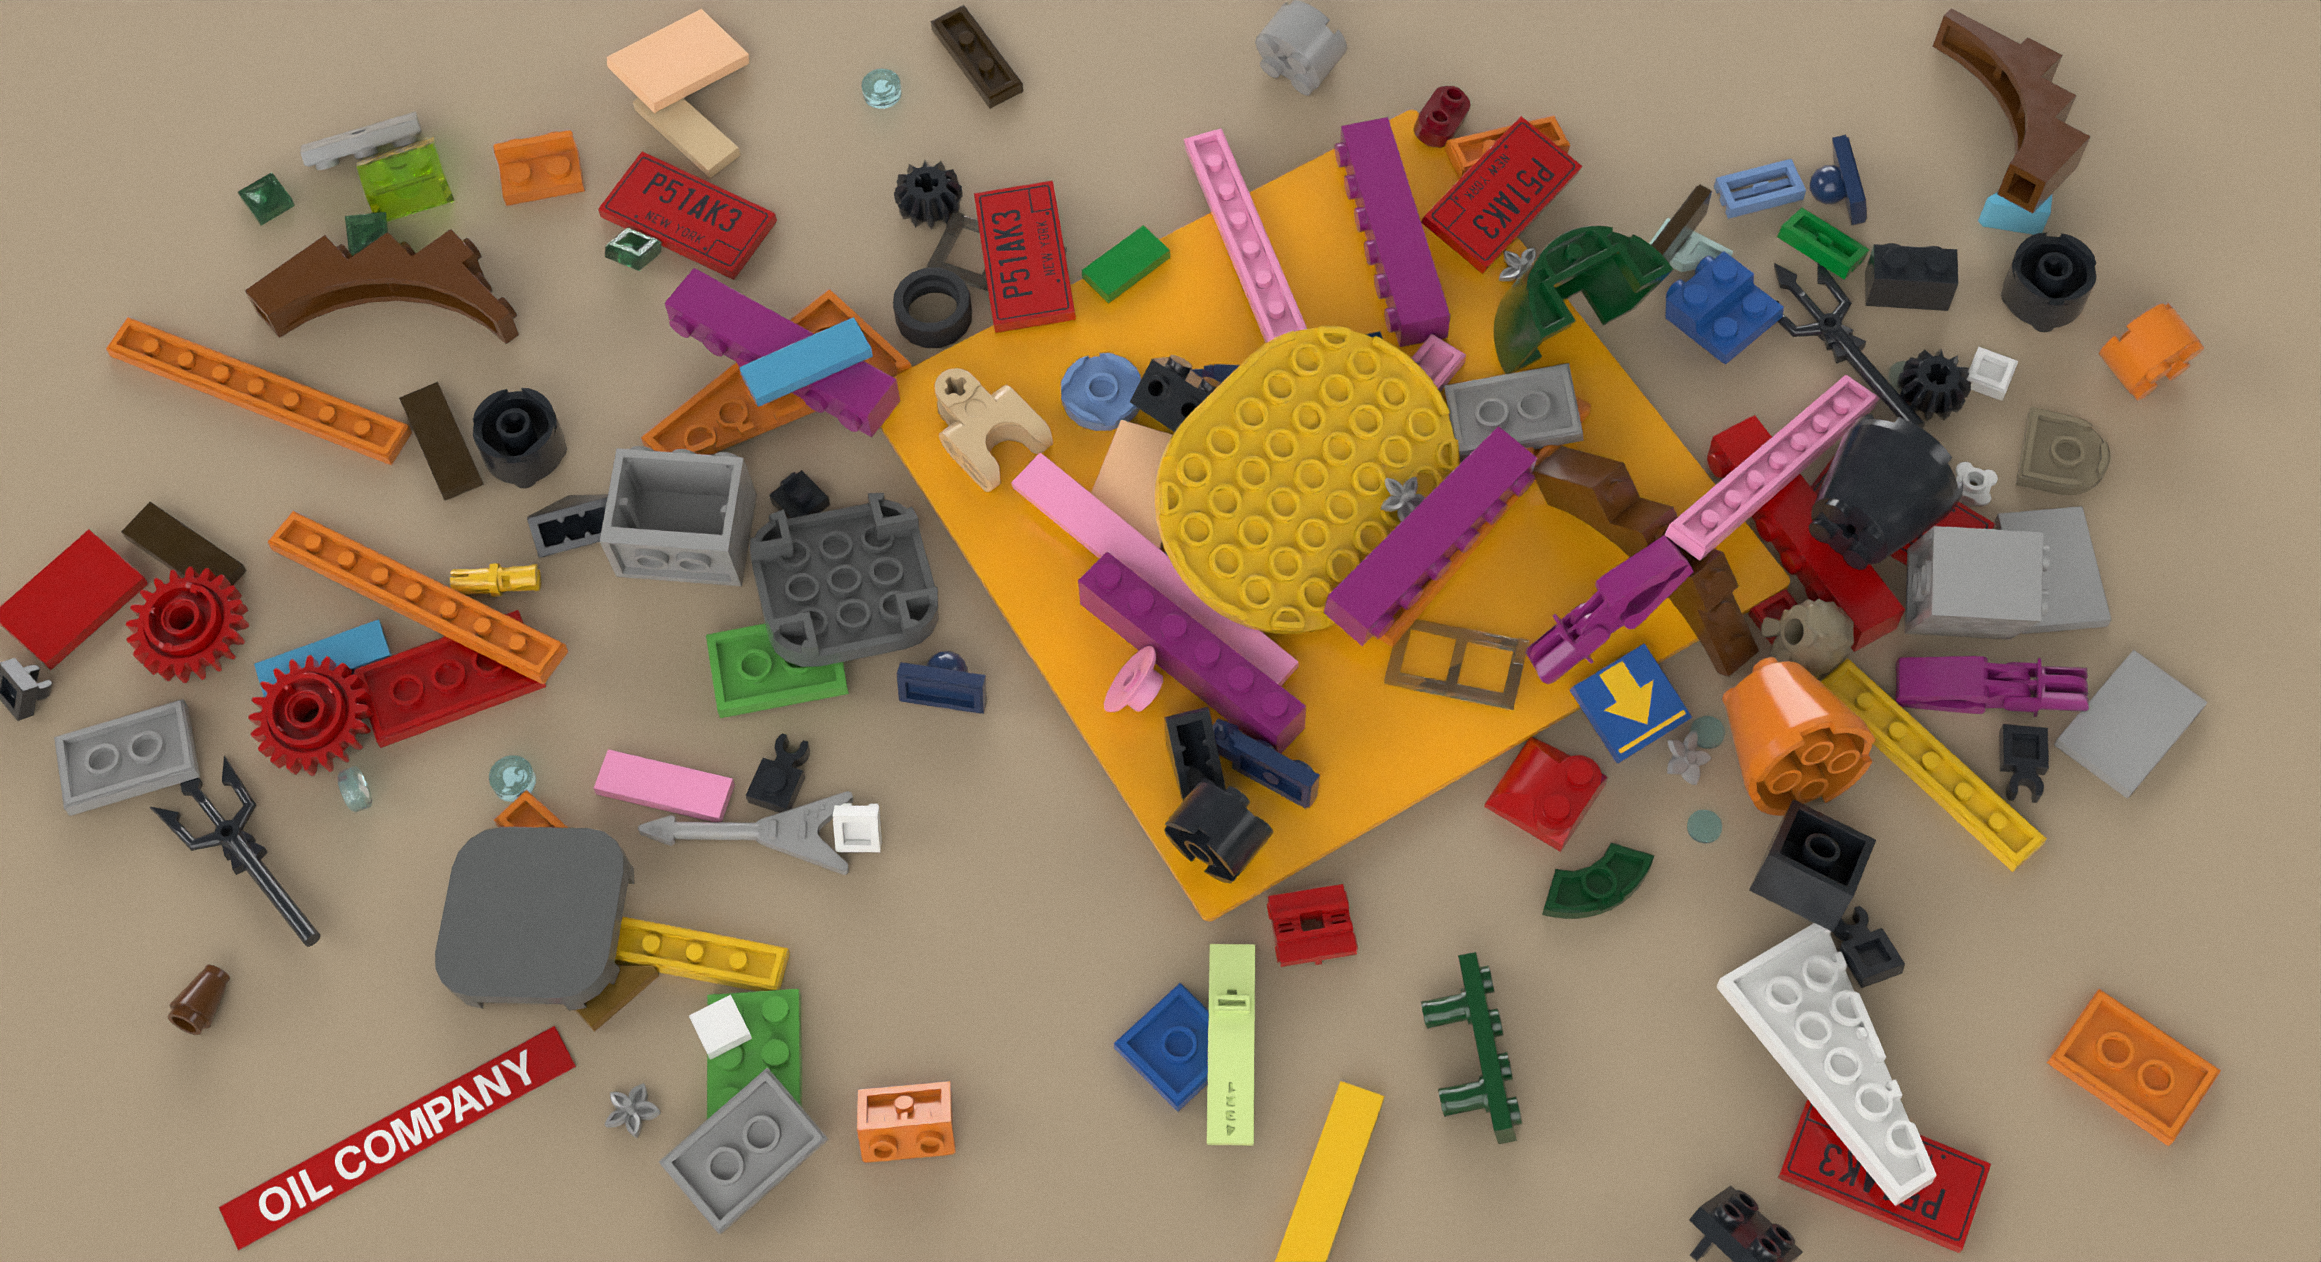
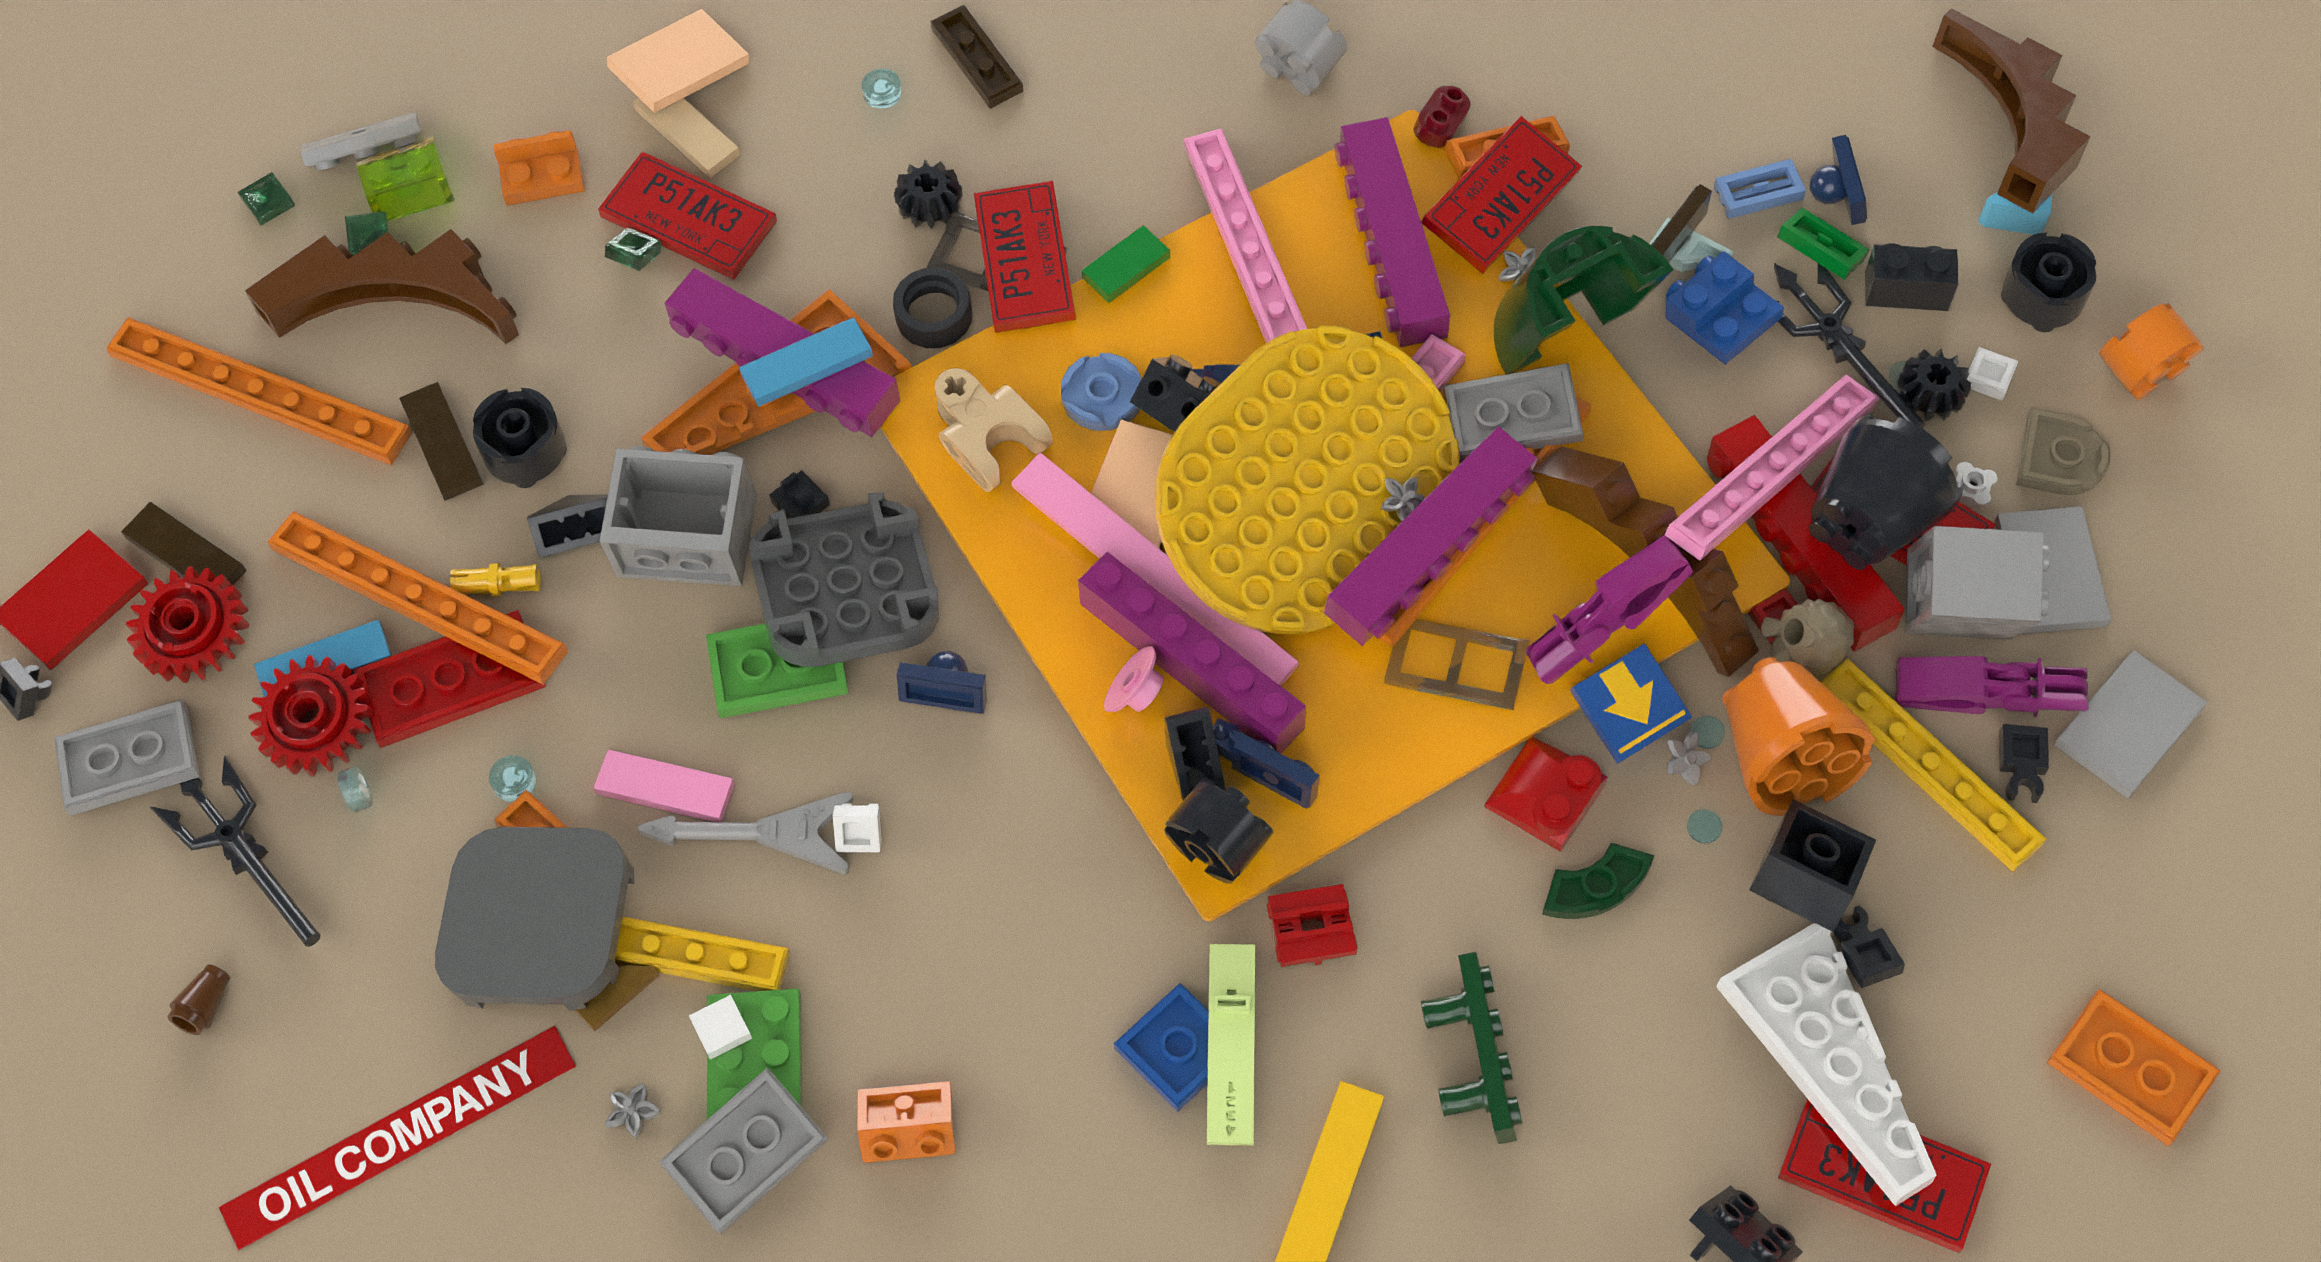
(779, 781): black plate -> none

